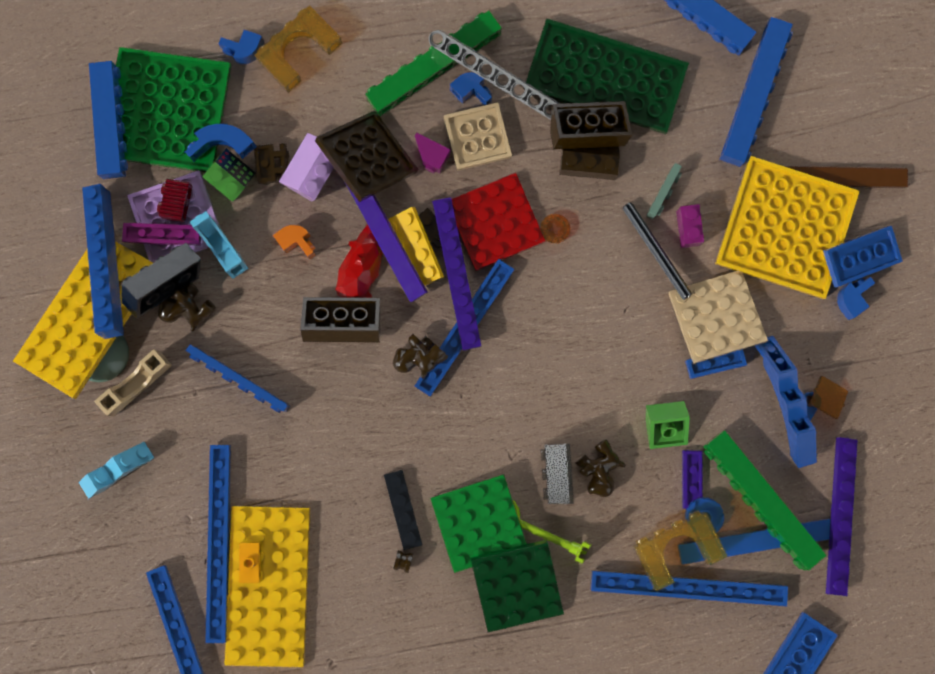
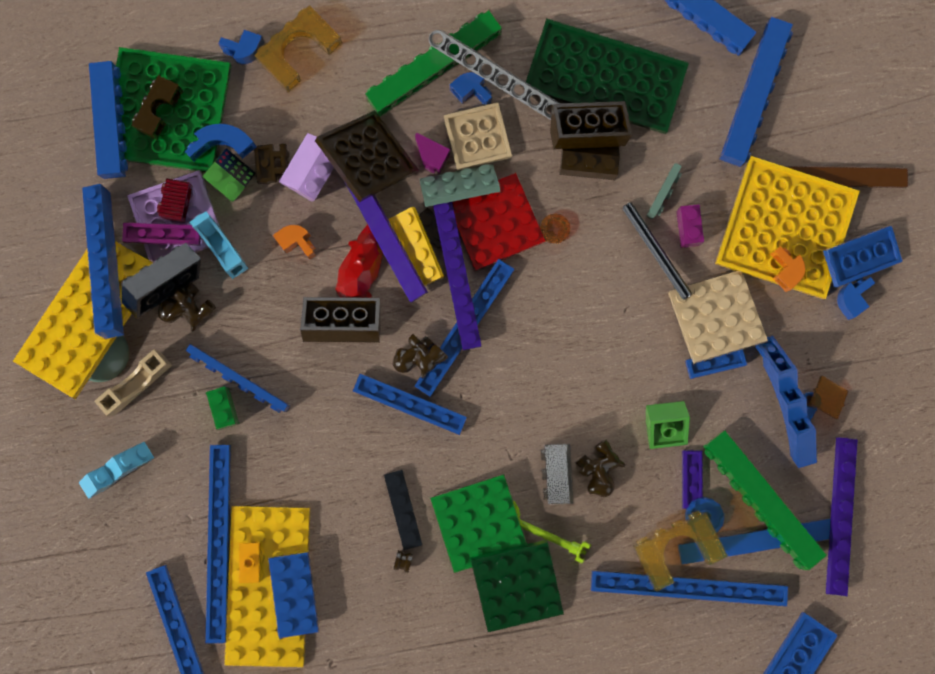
(161, 92): none -> dark brown arch
(222, 408): none -> green brick
(293, 595): none -> blue plate
(409, 404): none -> blue plate
(459, 185): none -> sand green plate
(792, 270): none -> orange brick

